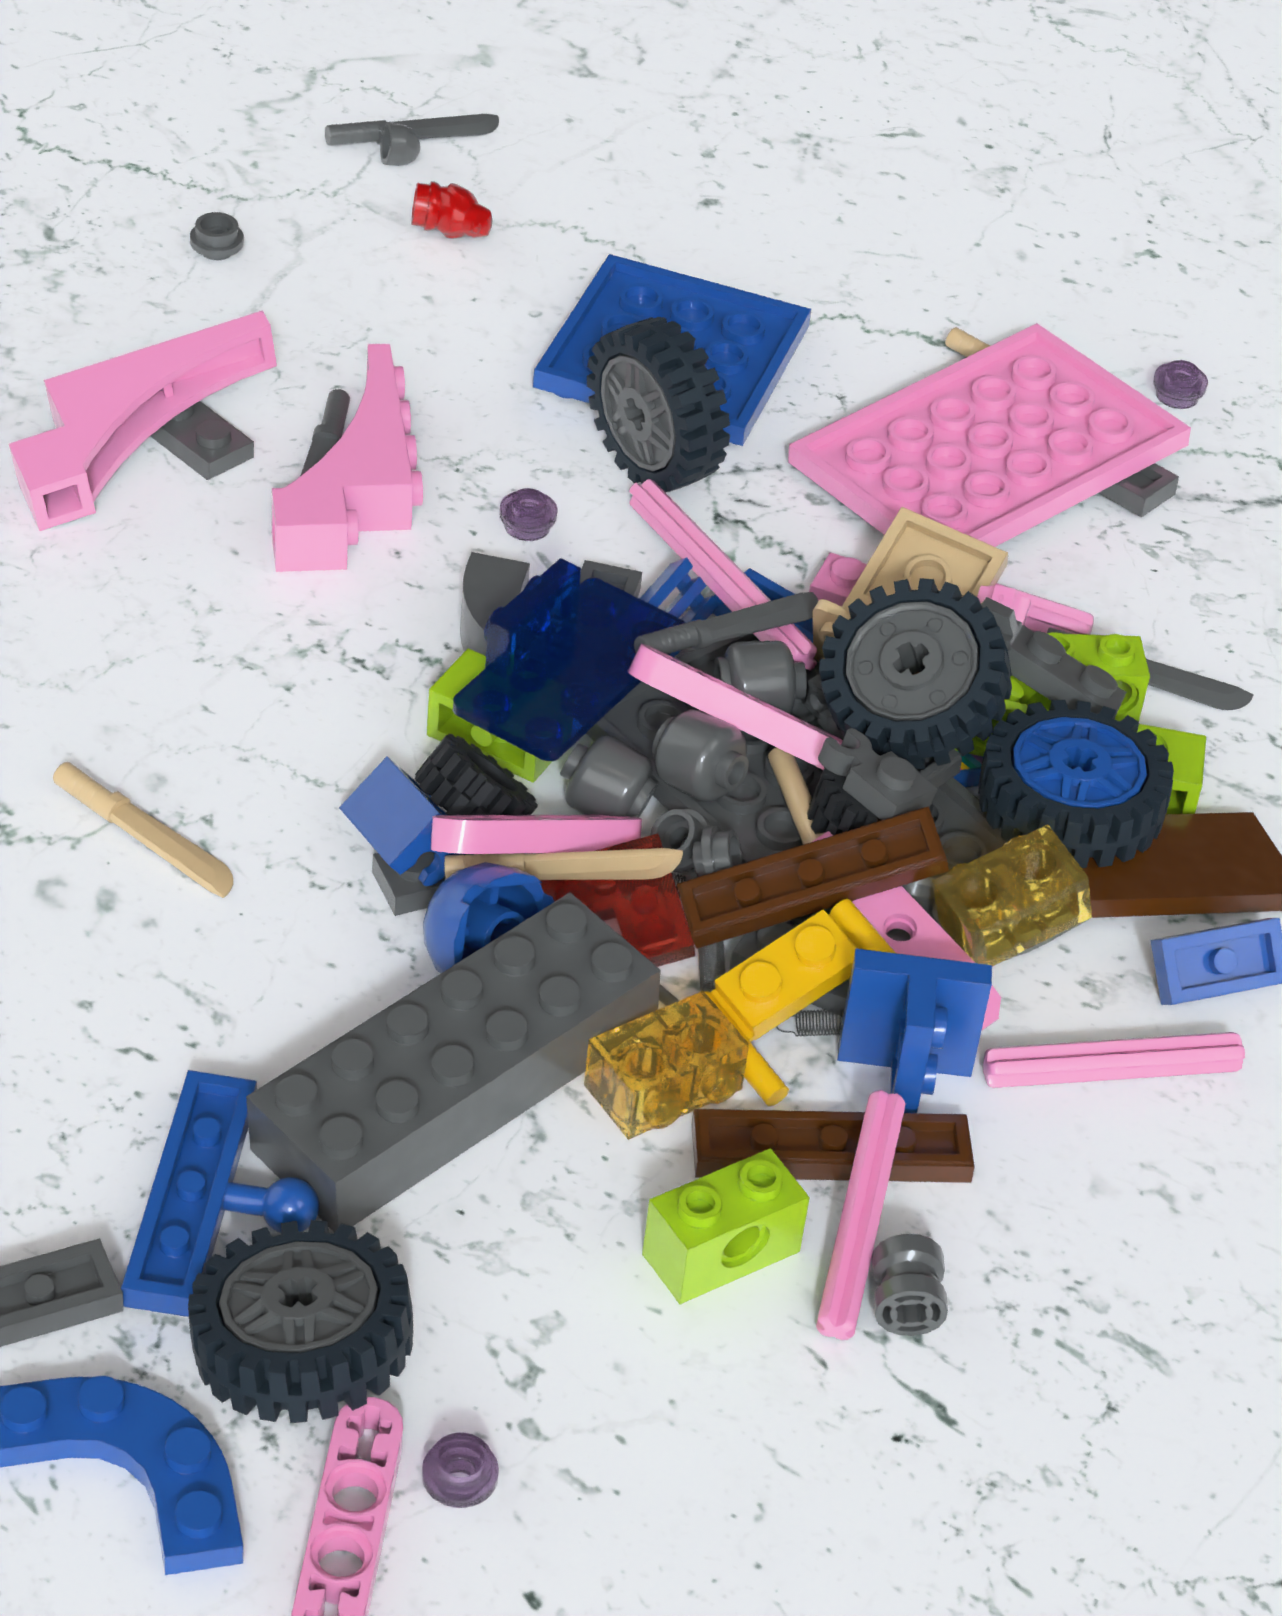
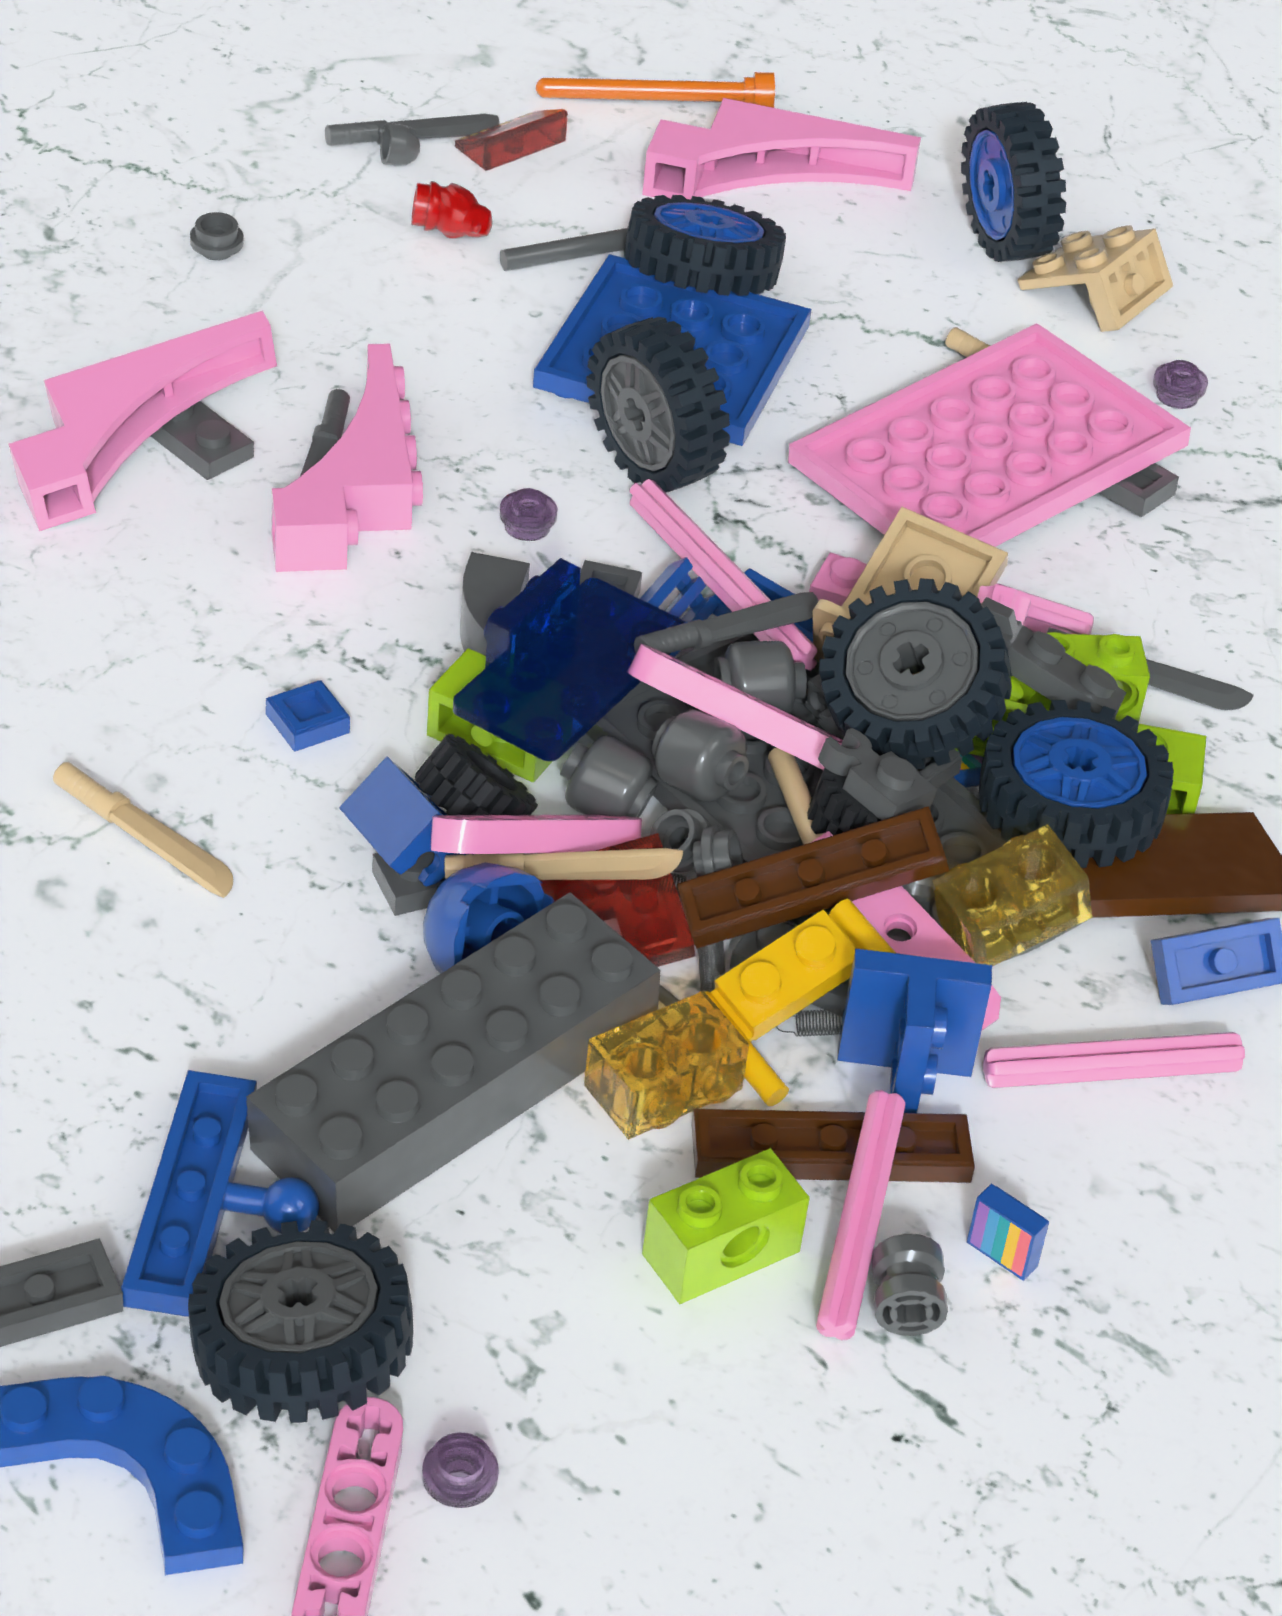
(307, 715): none -> blue tile
(515, 138): none -> clear red slope
(563, 249): none -> dark grey bar
(704, 245): none -> black wheel
(754, 90): none -> orange piece
(771, 146): none -> bright pink arch
(1007, 1231): none -> tile
(1013, 181): none -> black wheel
(1120, 269): none -> tan bracket

